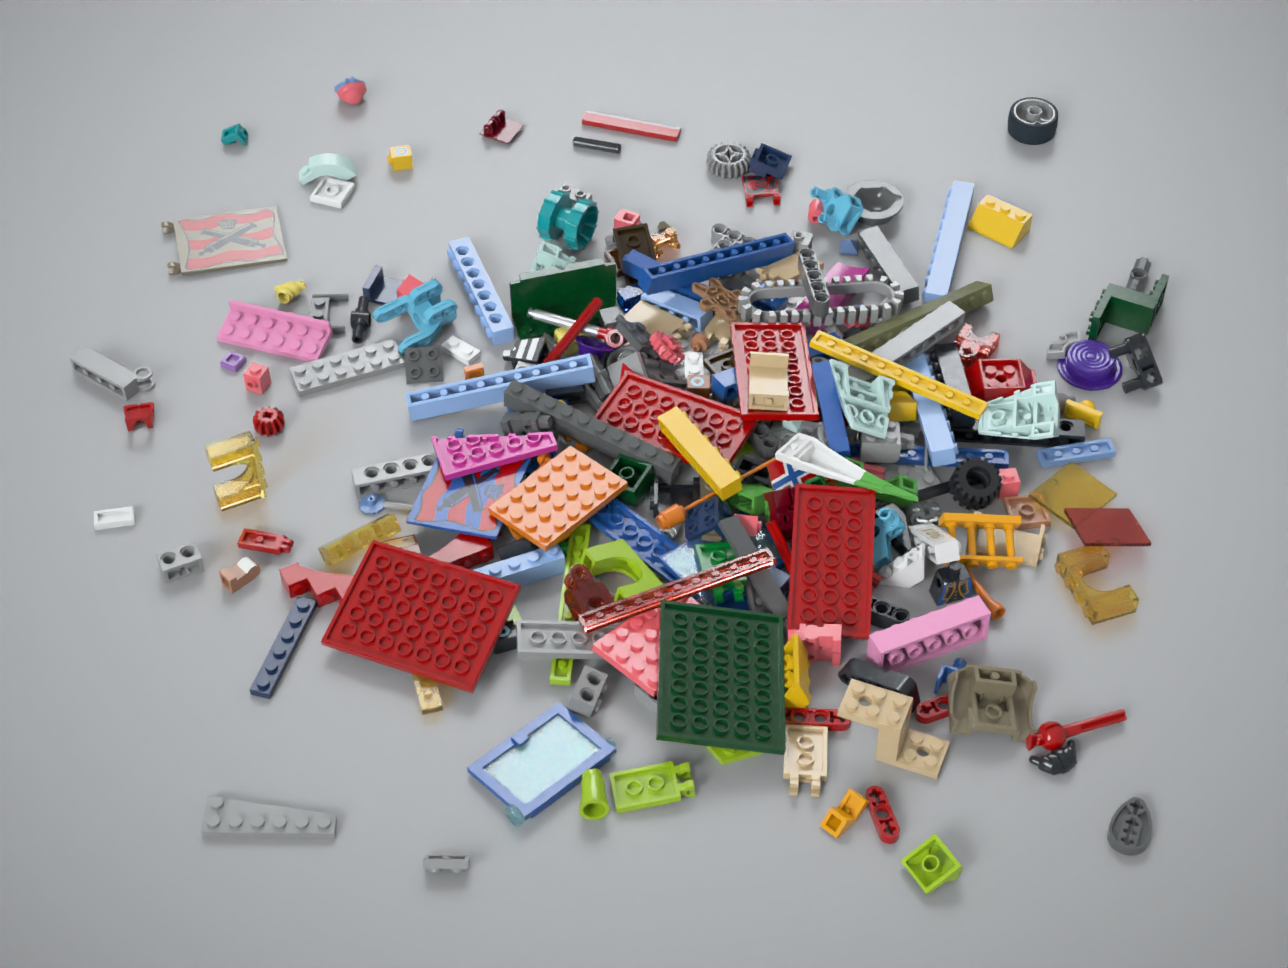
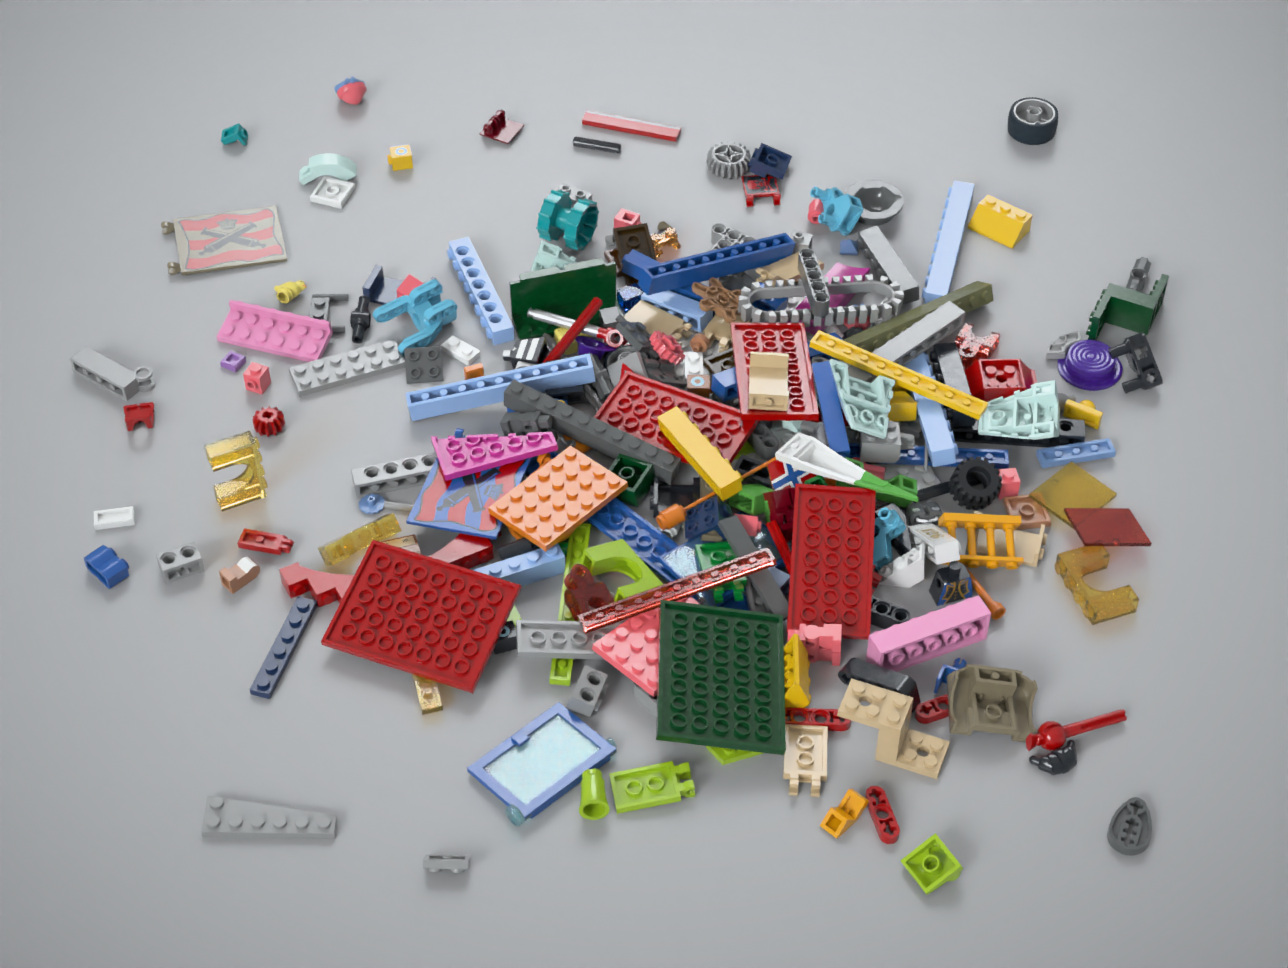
(107, 566): none -> blue brick

